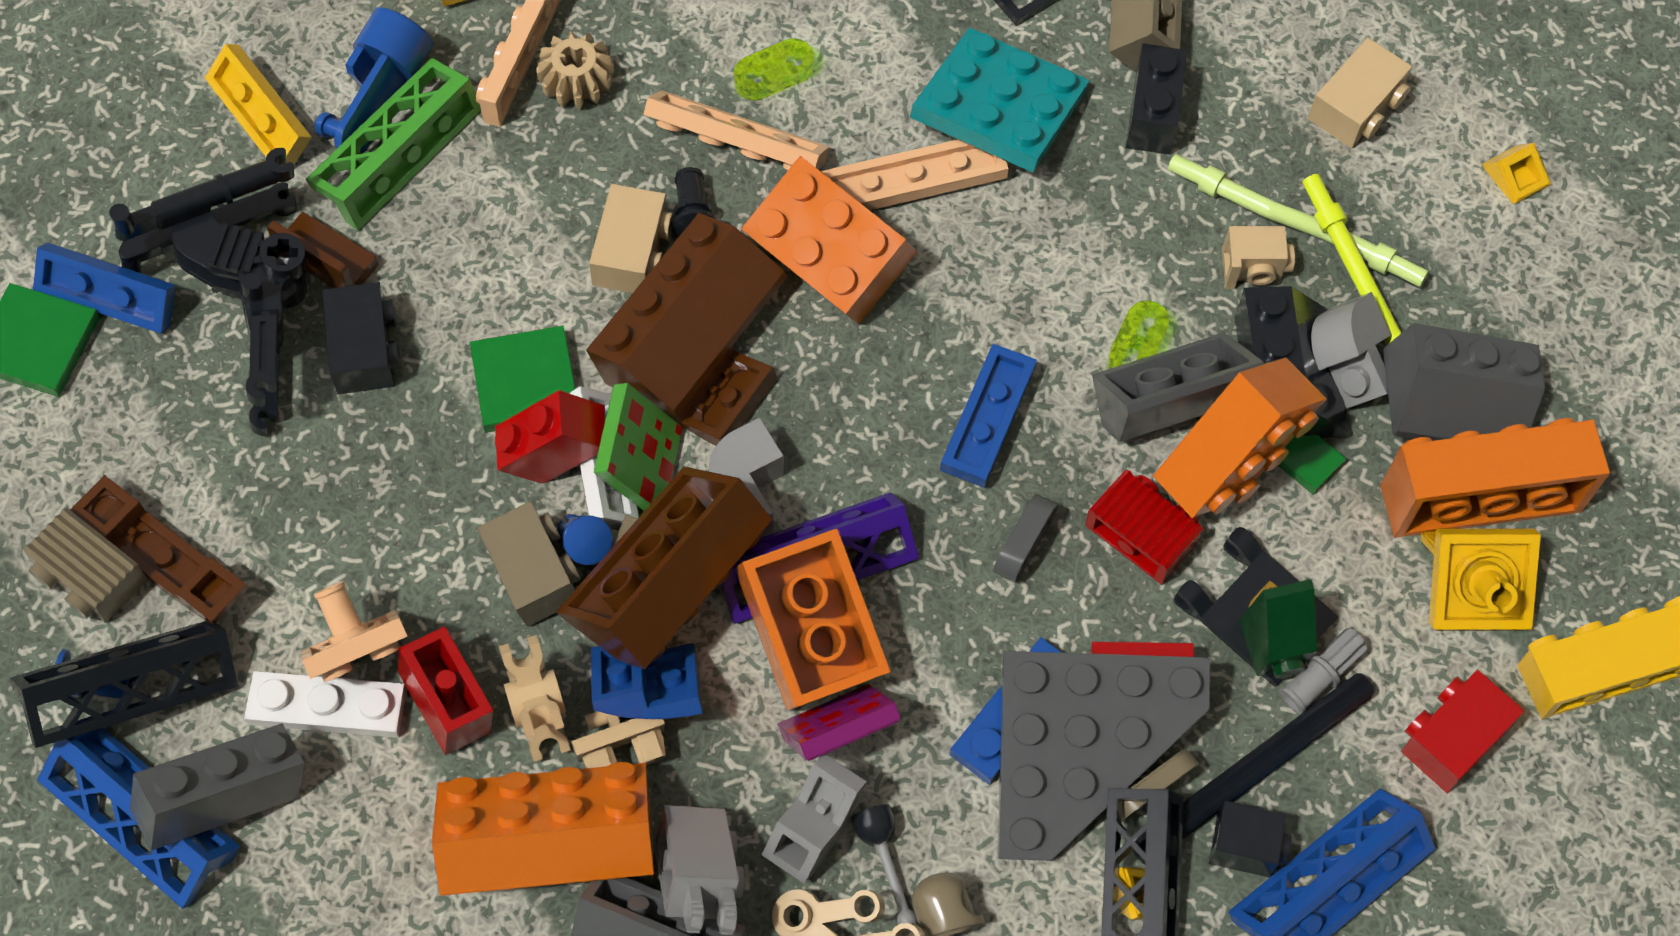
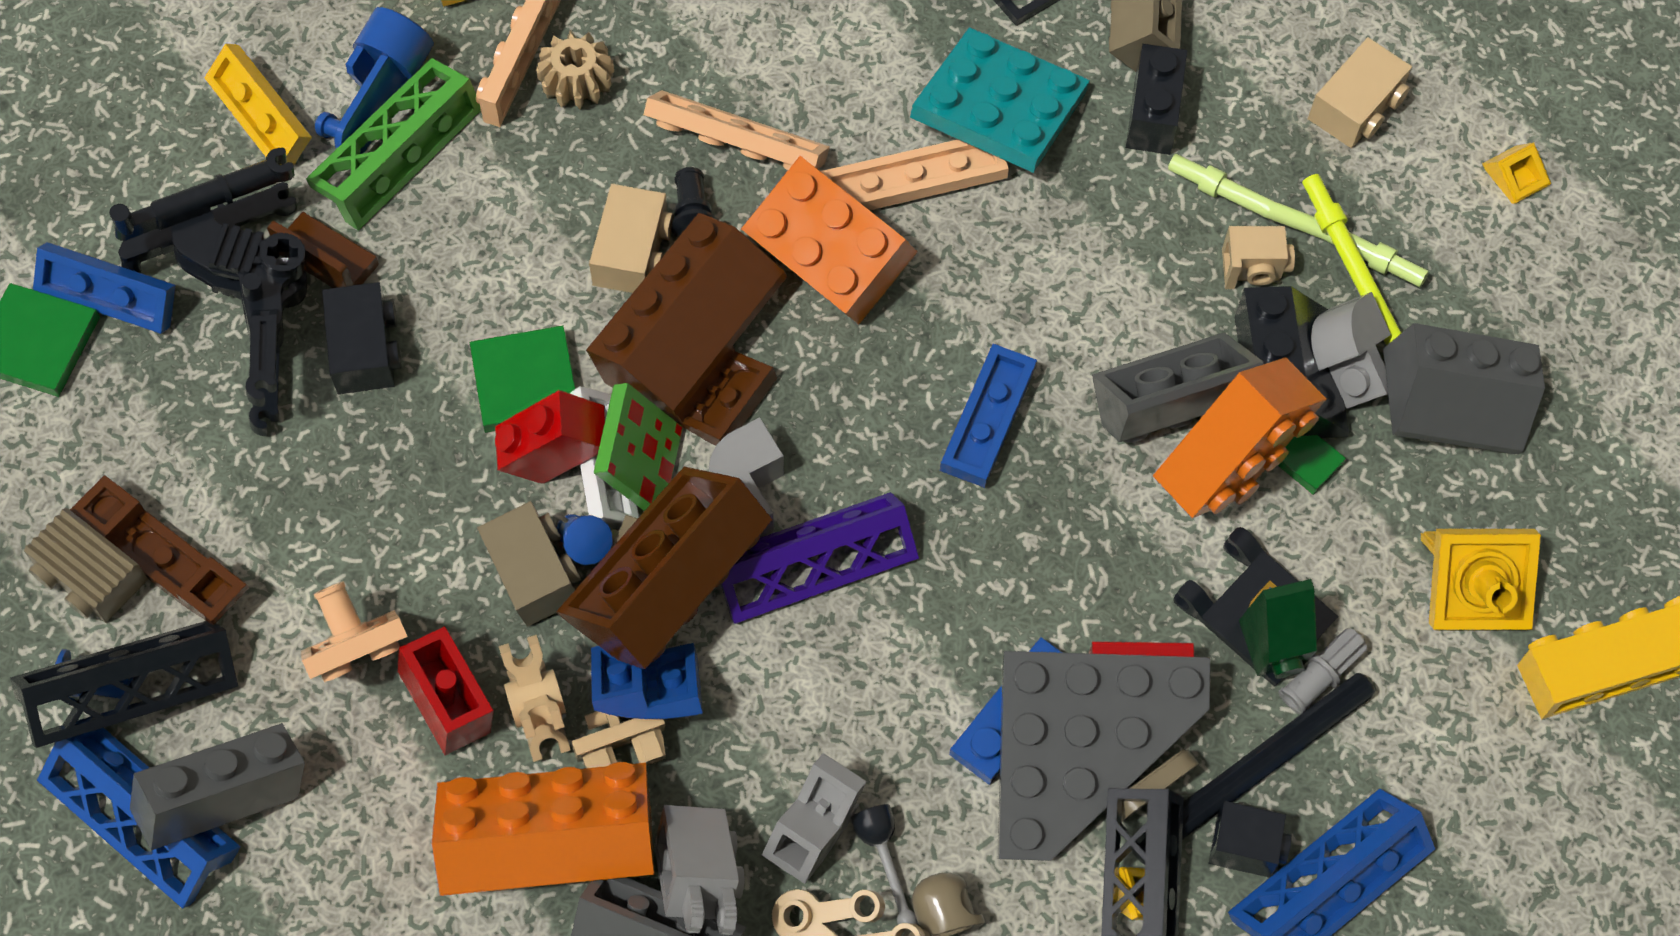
(325, 706): white plate -> none
(773, 69): clear neon green beam -> none
(812, 619): orange brick -> none
(839, 722): magenta tile -> none
(1025, 538): dark grey beam -> none
(1128, 333): clear neon green beam -> none
(1144, 525): red brick -> none
(1461, 730): red brick -> none
(1494, 477): orange brick -> none

